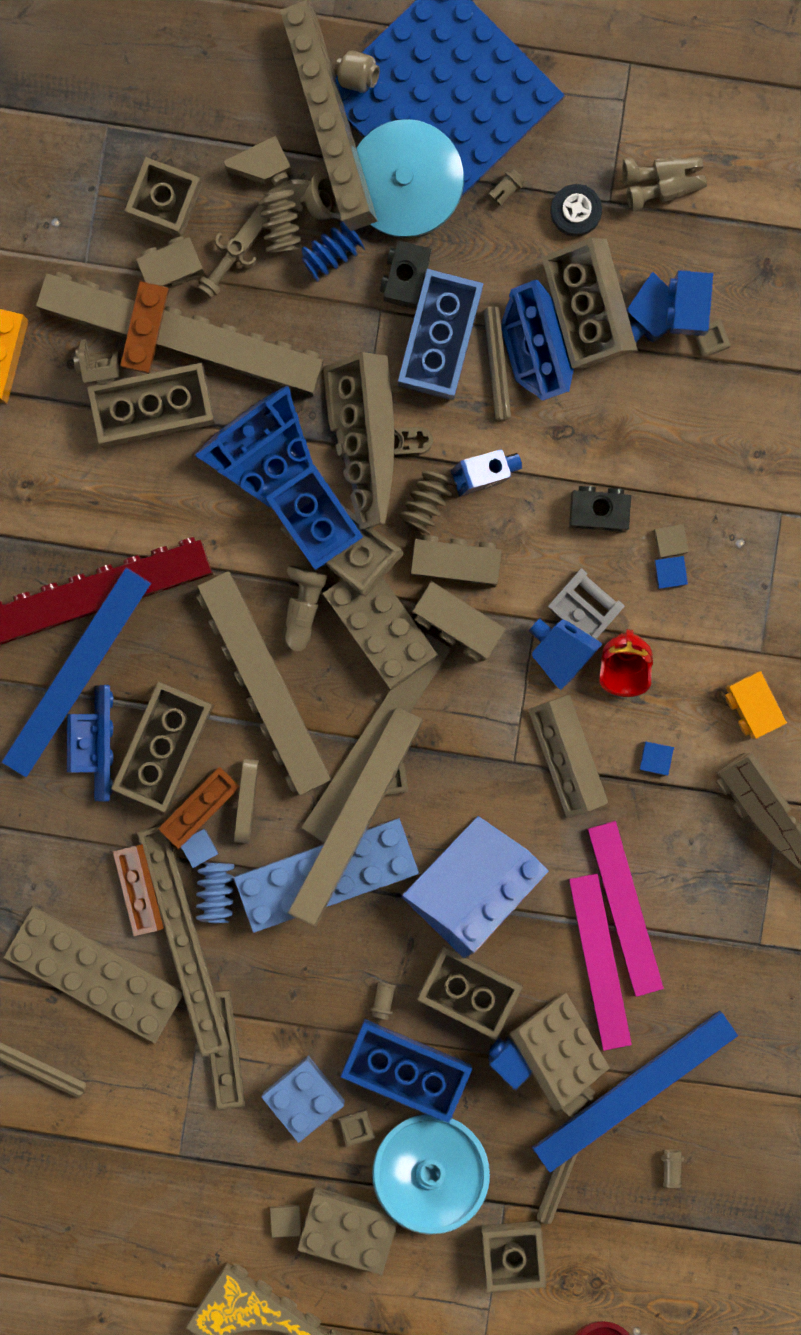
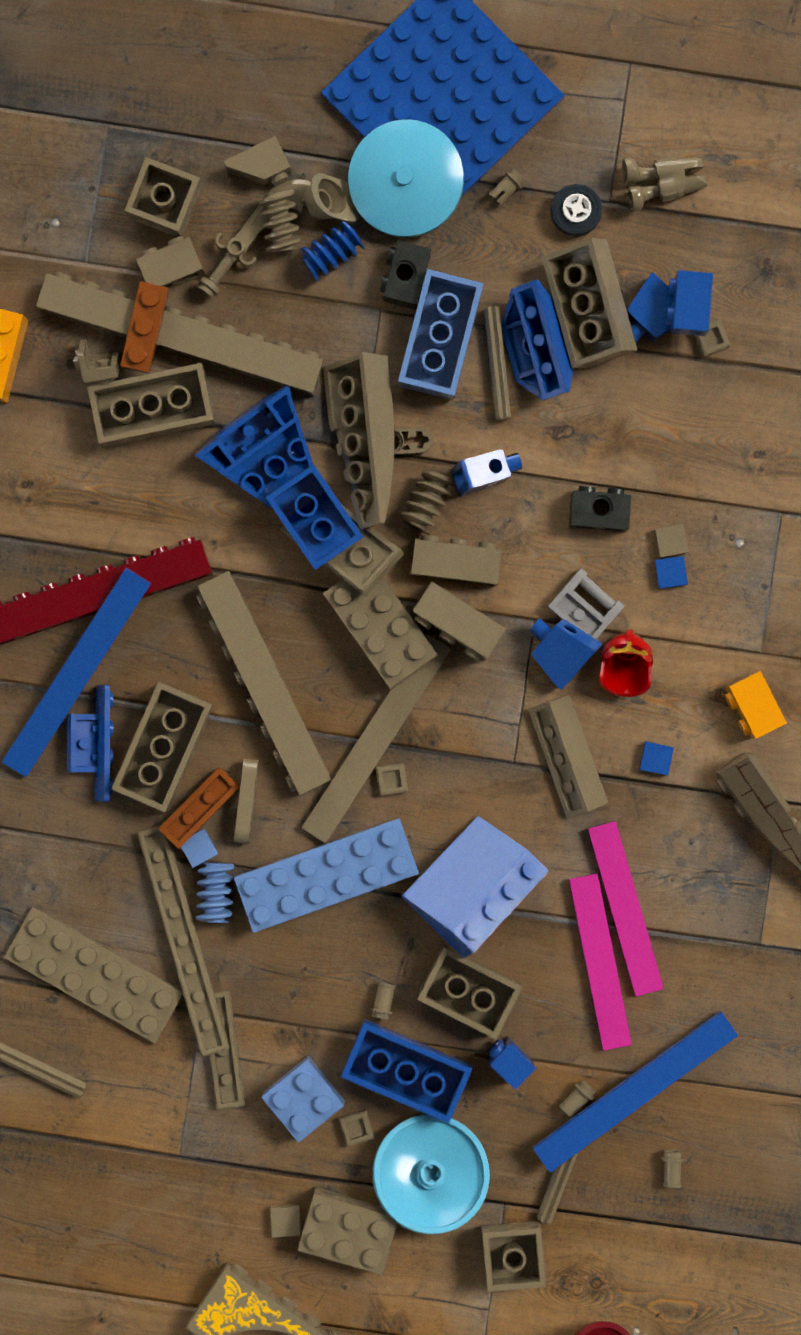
(138, 890): plate -> none
(302, 609): dark tan piece -> none
(328, 116): dark tan brick -> none
(355, 817): dark tan tile -> none
(357, 71): dark tan head -> none
(560, 1051): dark tan plate -> none

